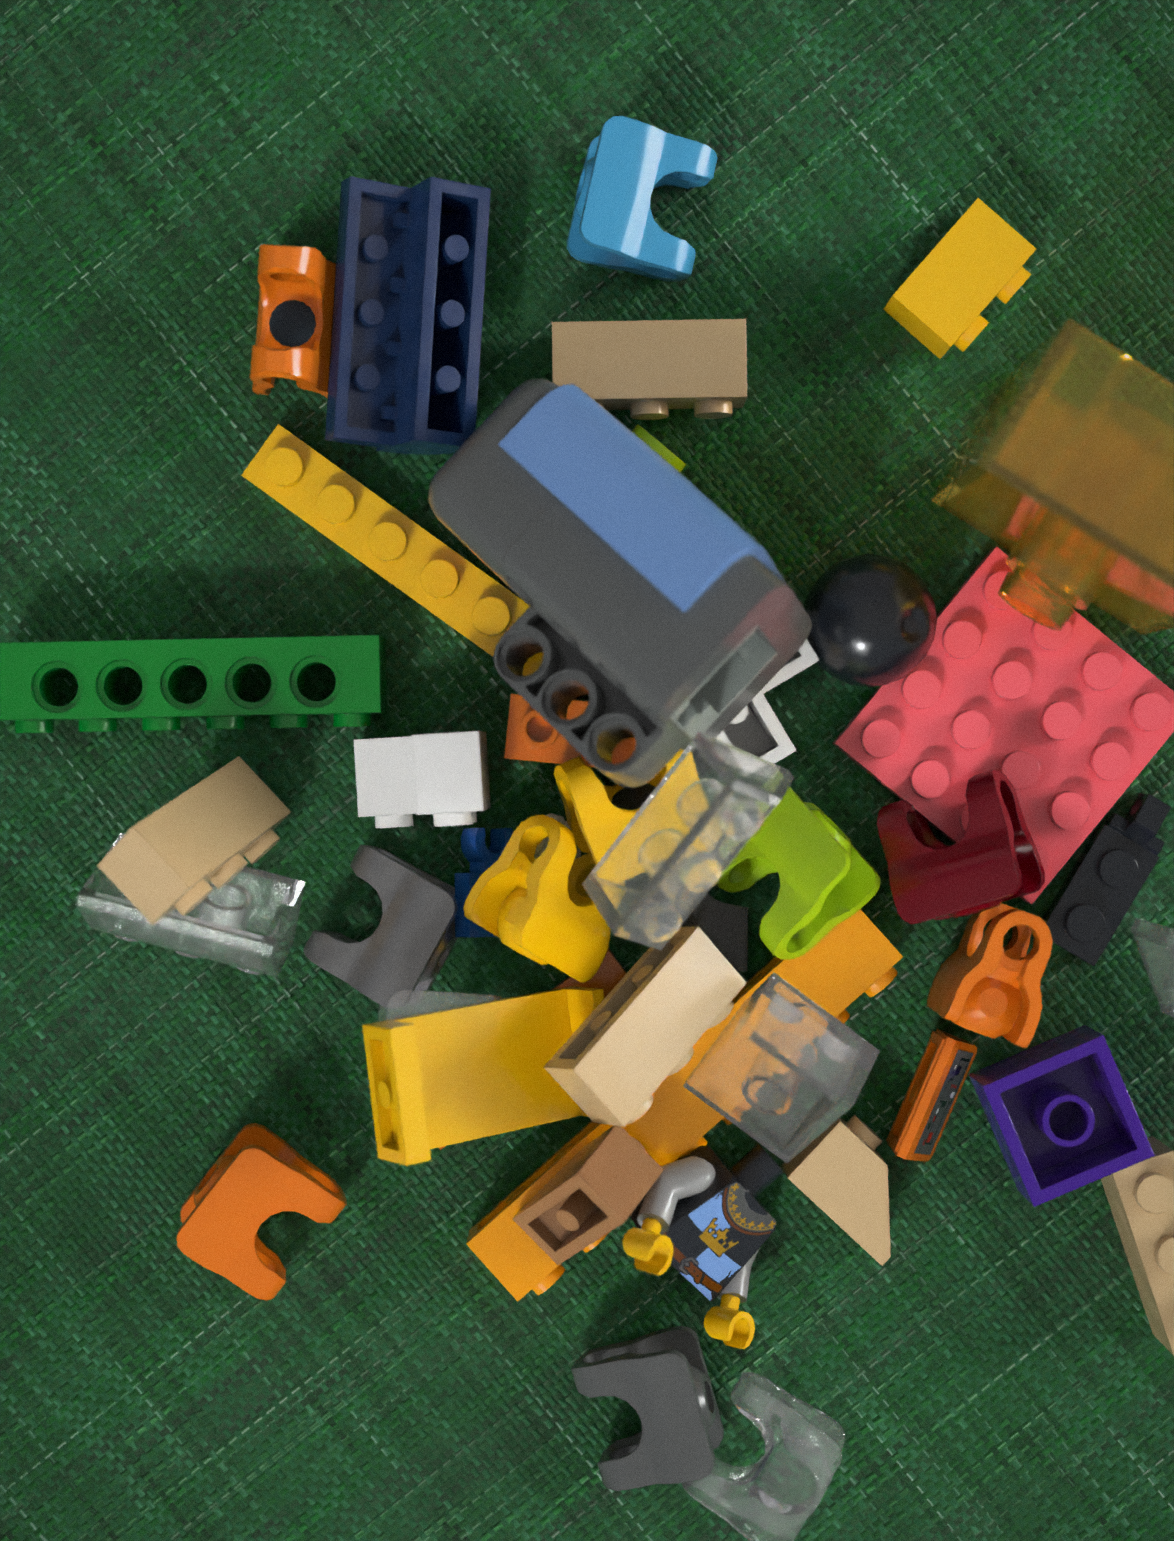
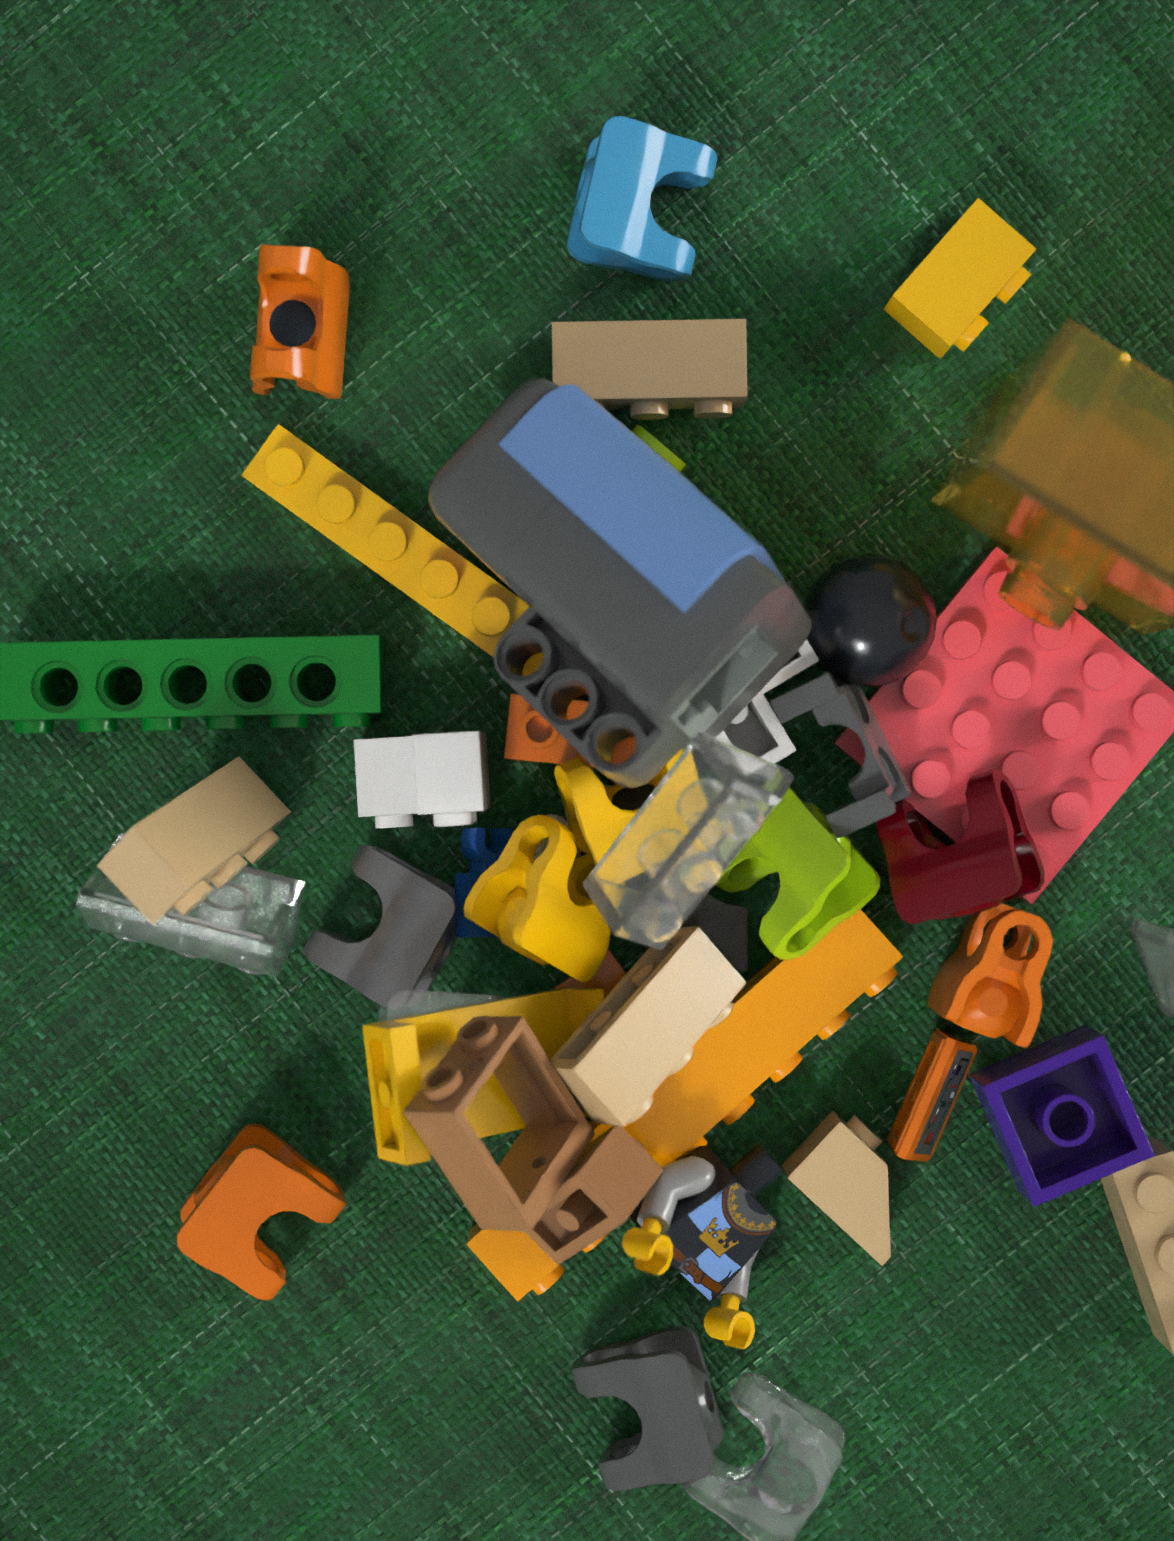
(407, 315): dark blue brick -> none
(554, 1134): none -> medium nougat window
(783, 1069): clear slope -> none
(880, 778): none -> dark grey piece
(1106, 879): black hinge -> none

